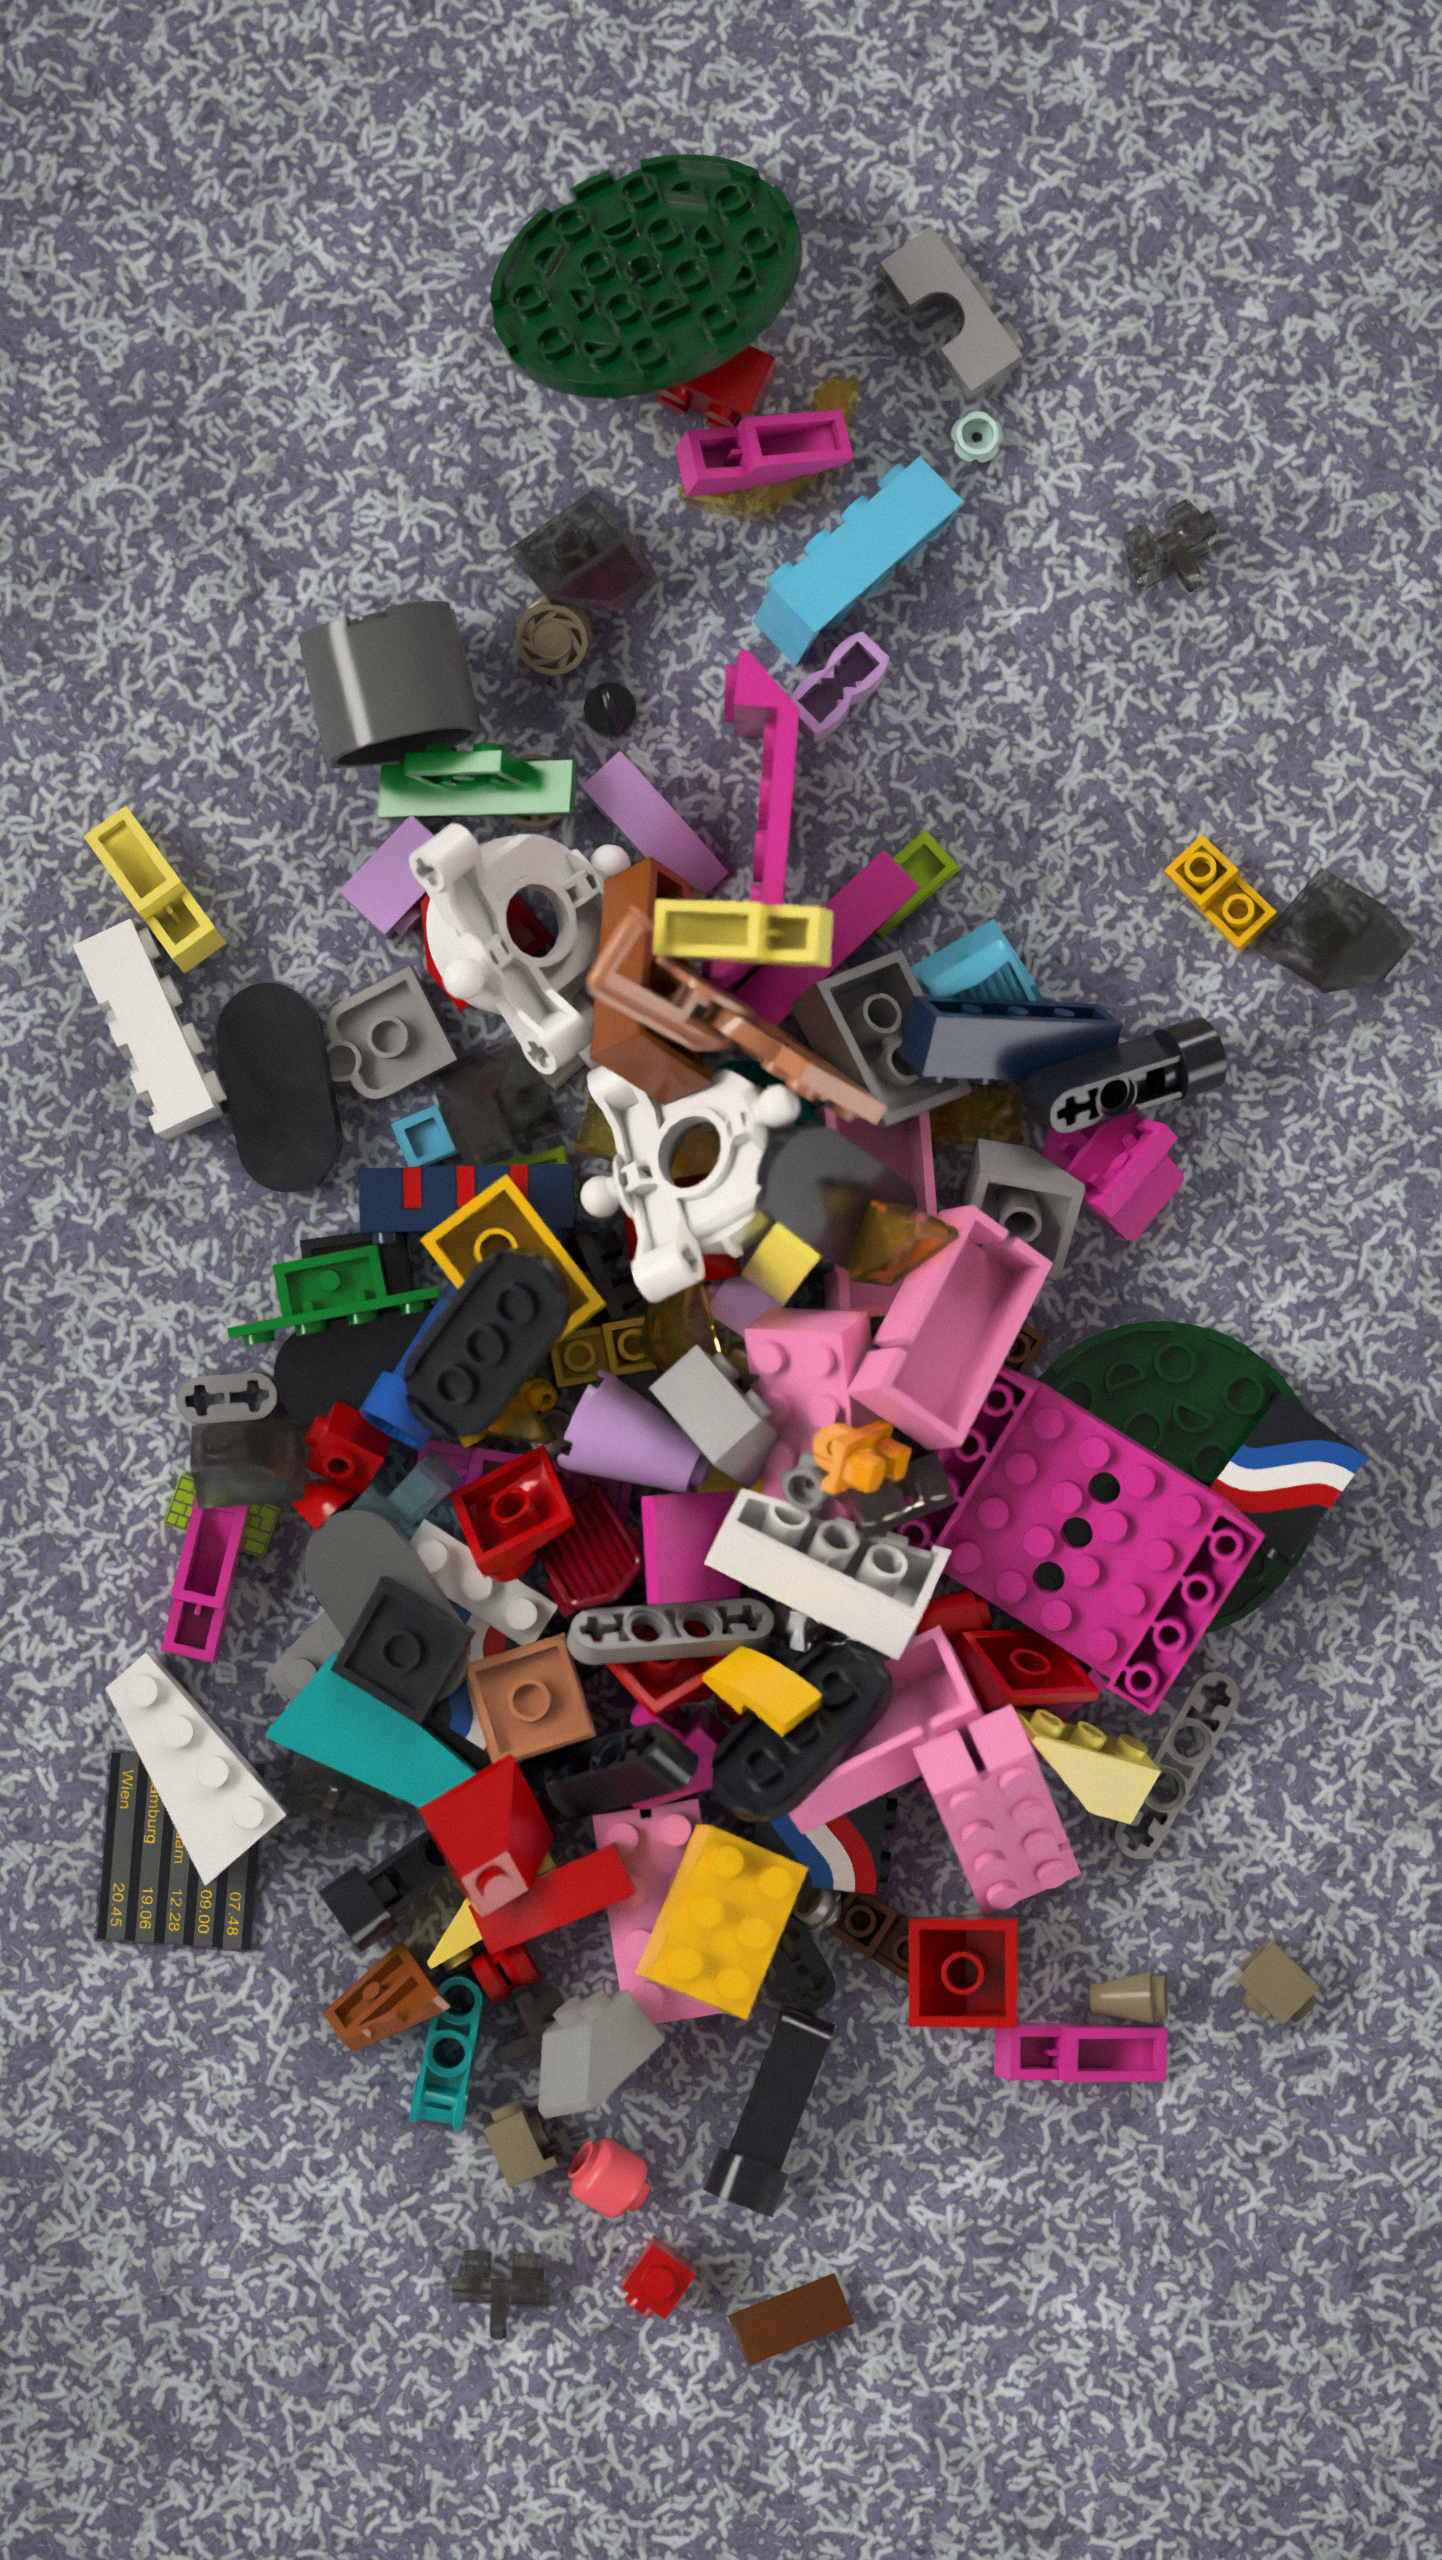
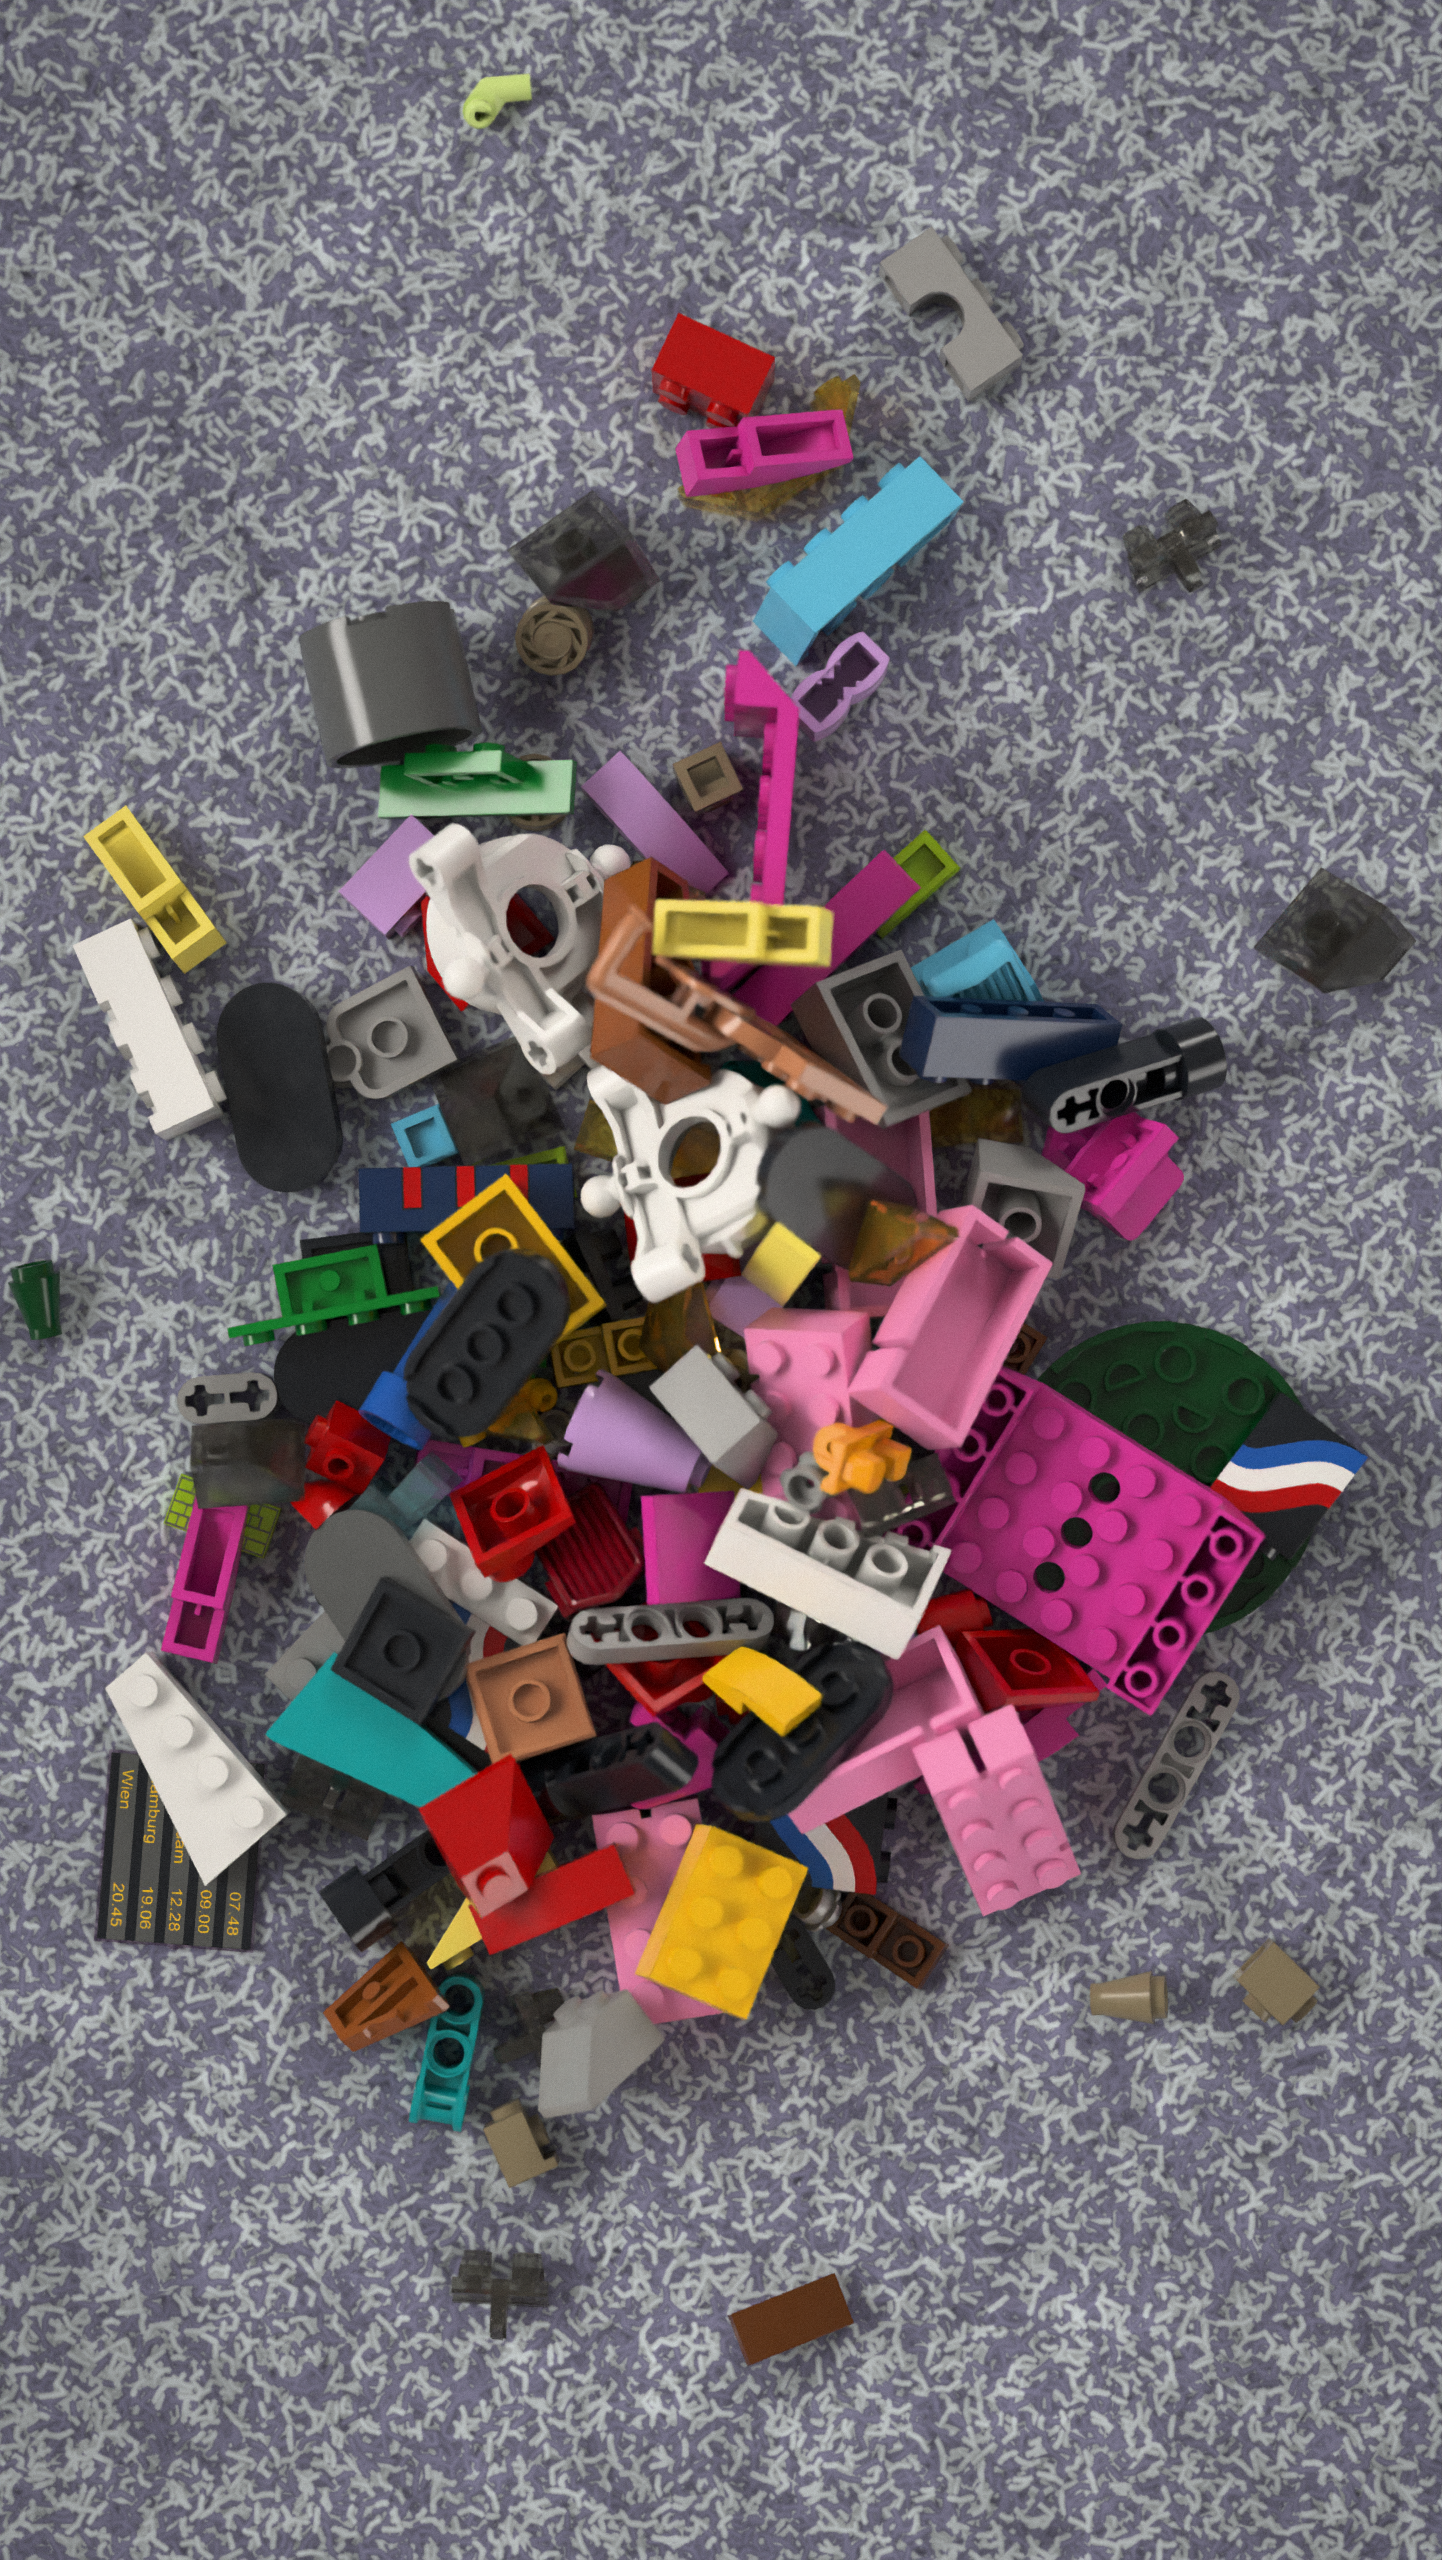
(38, 1297): none -> dark green cone
(491, 95): none -> yellowish green arm
(515, 1962): red wheel -> none
(608, 2177): coral head -> none
(609, 709): black tile -> none
(657, 2279): red brick -> none
(707, 779): none -> dark tan brick
(721, 275): dark green plate -> none
(752, 2166): black beam -> none
(964, 1971): red slope -> none
(979, 423): light aqua plate -> none
(1081, 2052): dark pink slope -> none
(1102, 1771): light yellow slope -> none
(1220, 893): yellow slope -> none

